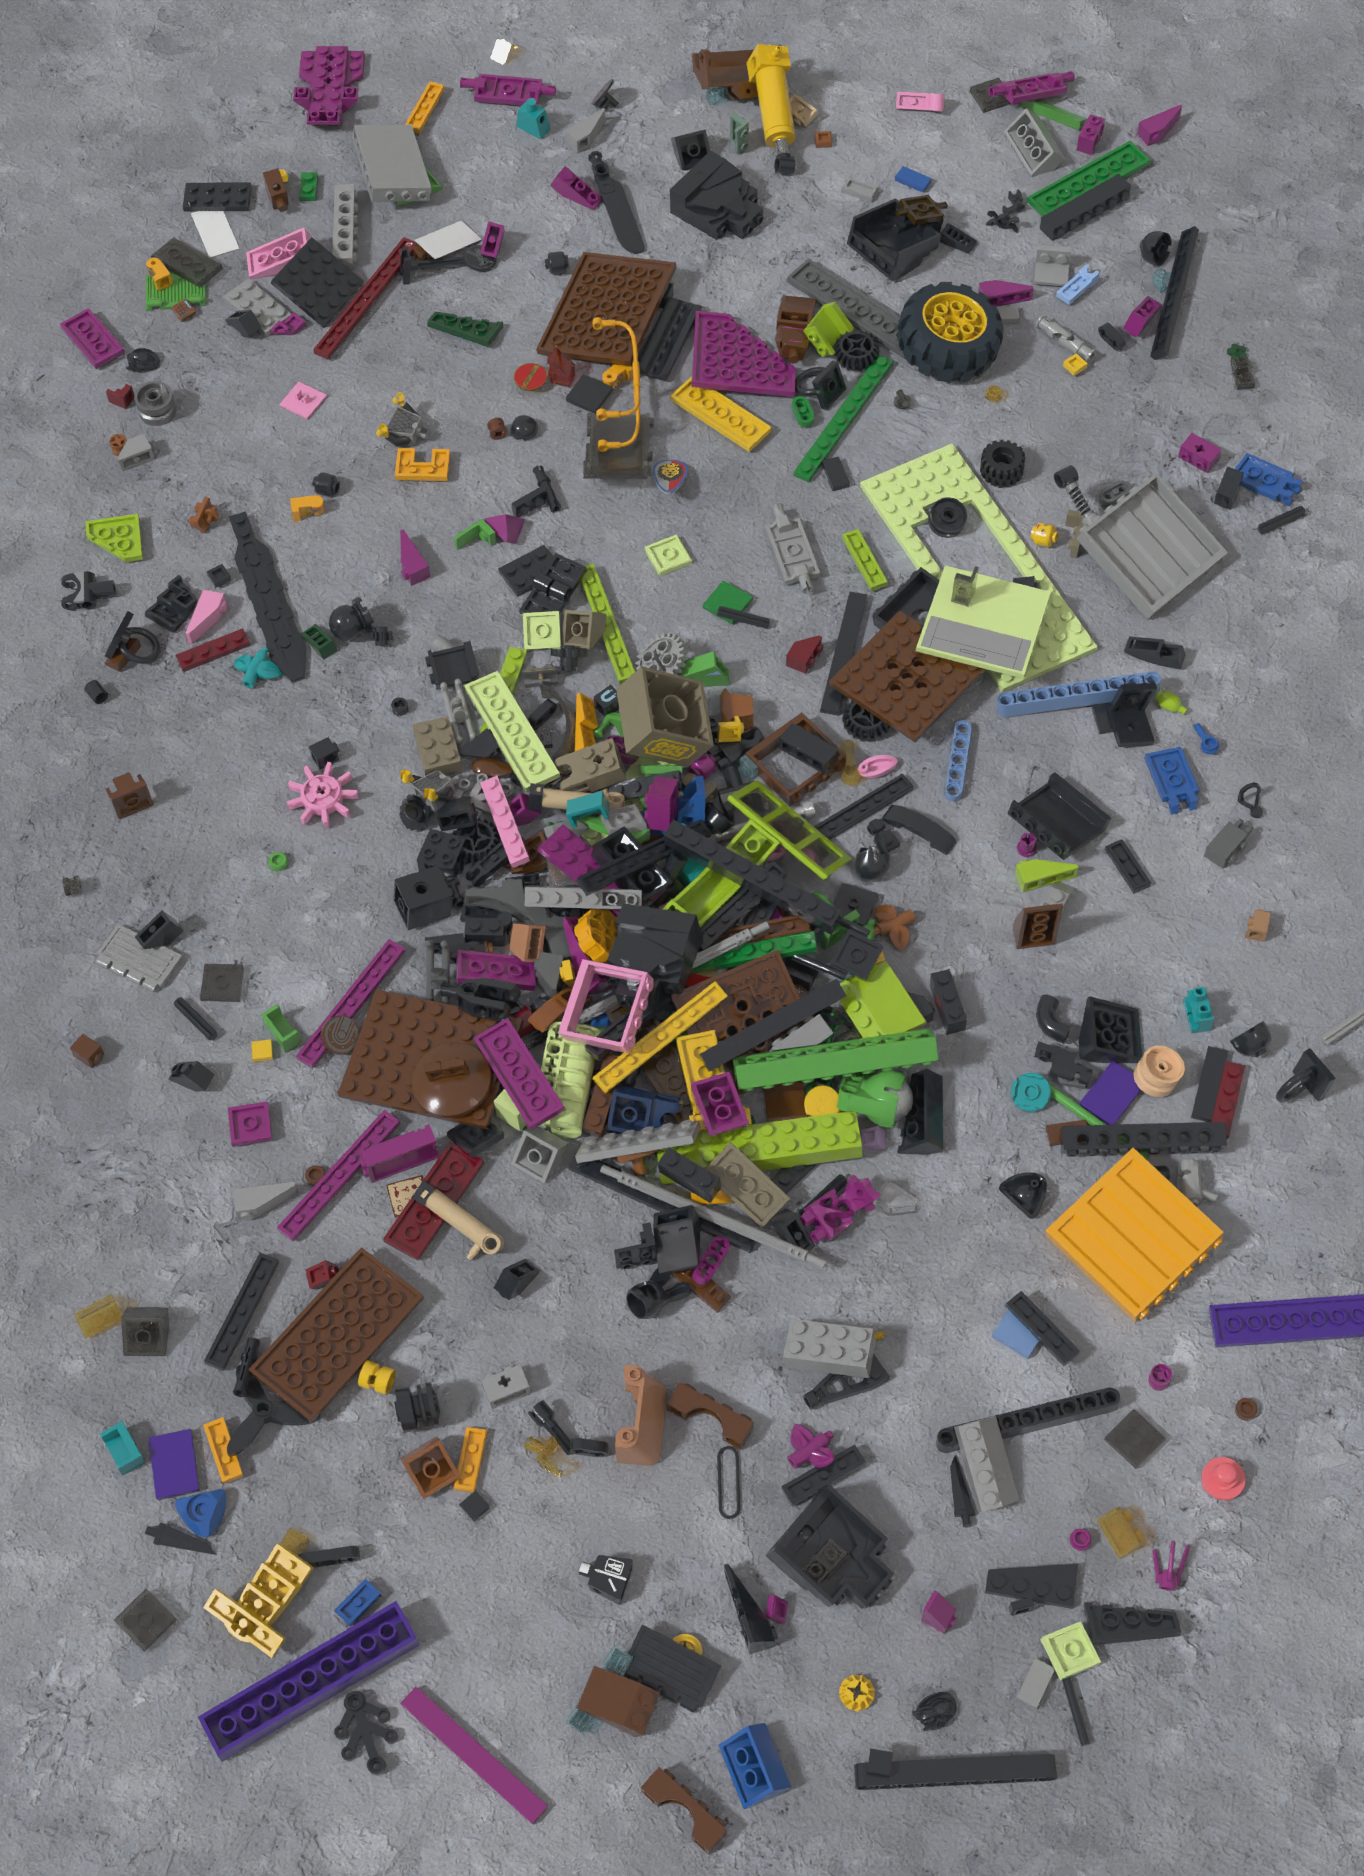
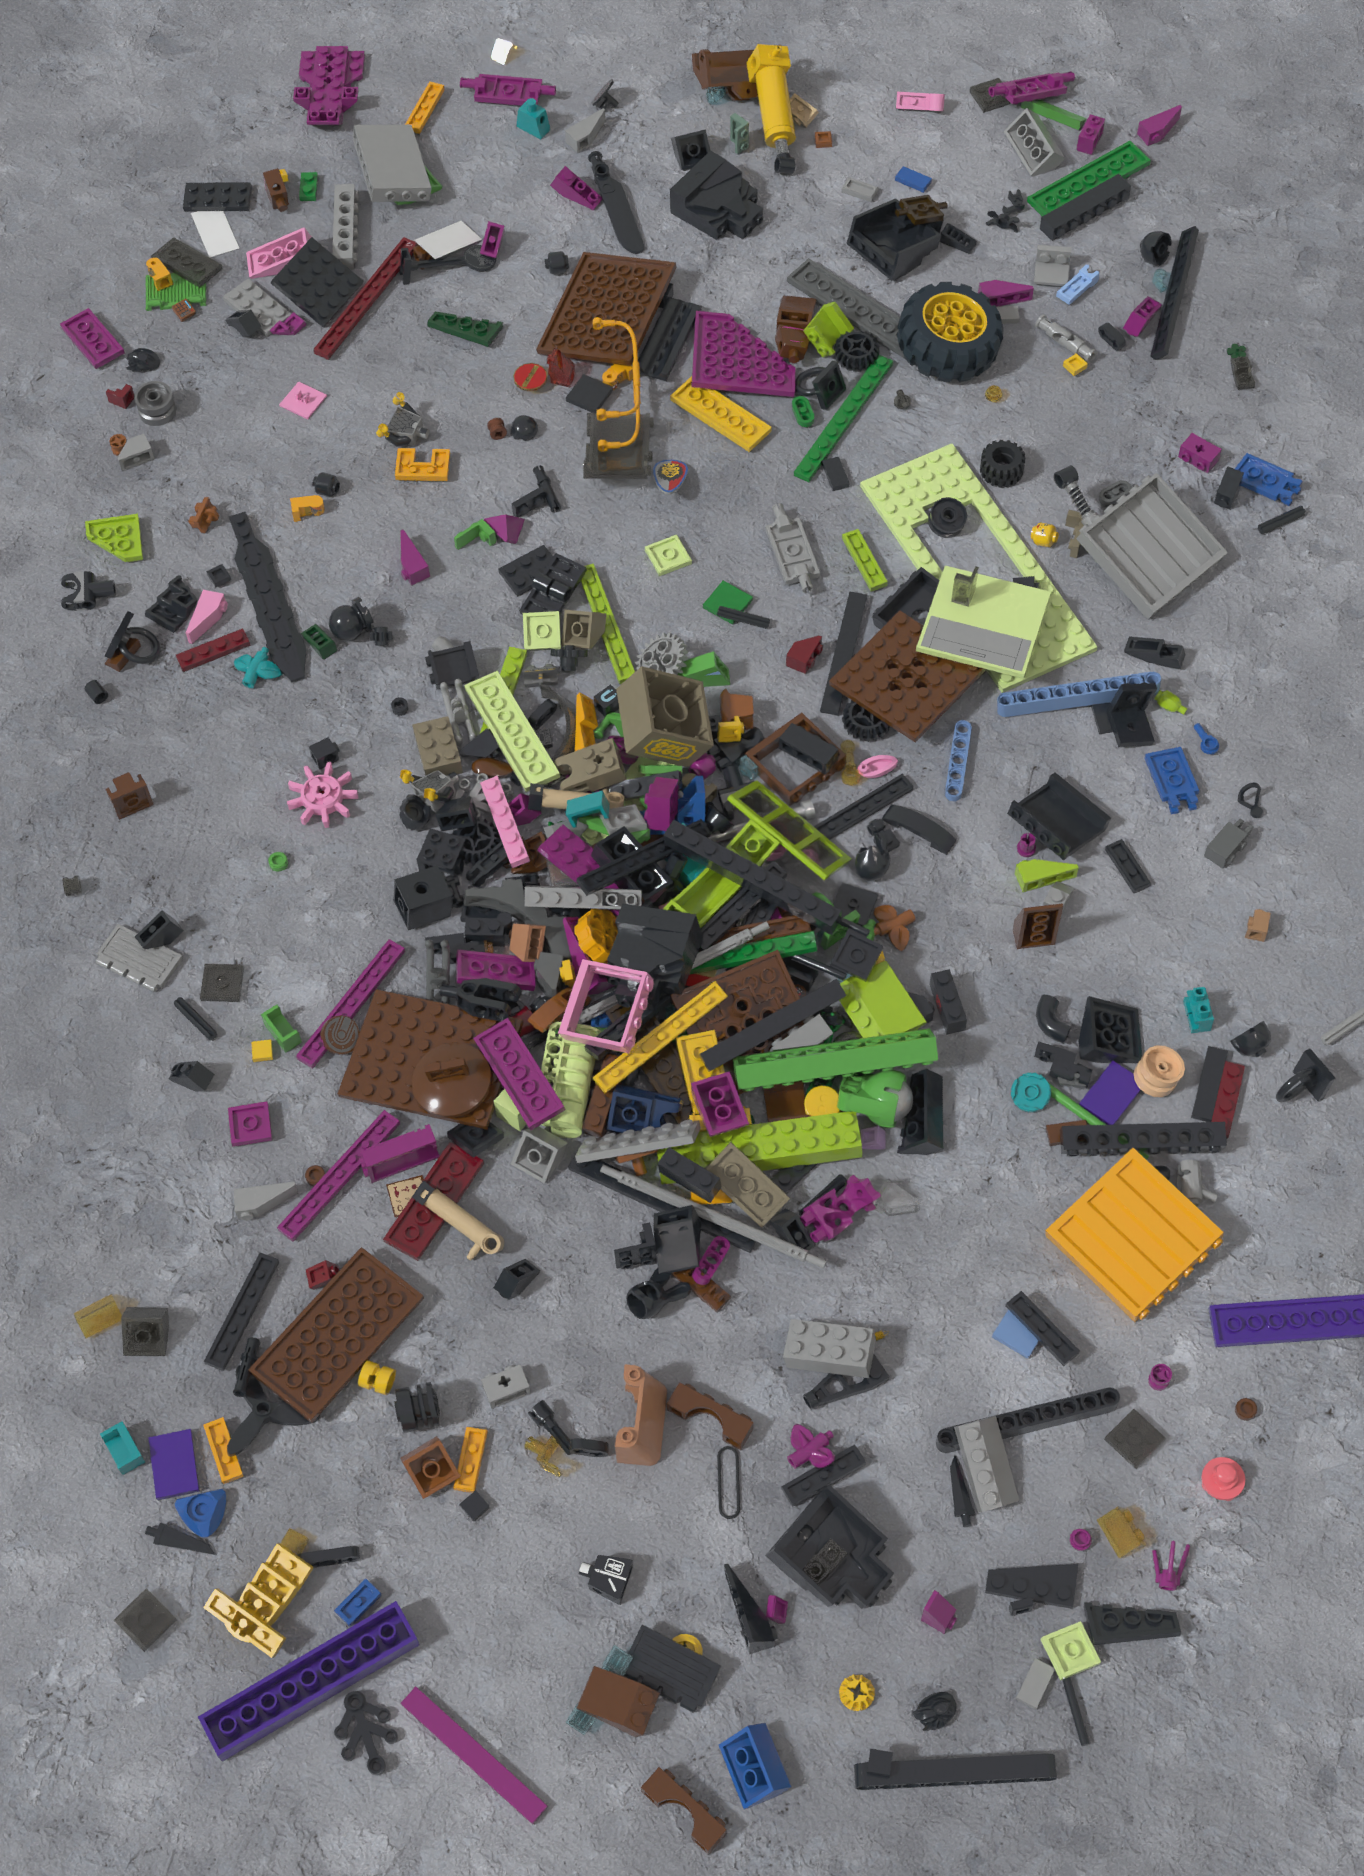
(87, 1051): reddish brown brick -> none
(1025, 1192): black hat -> none

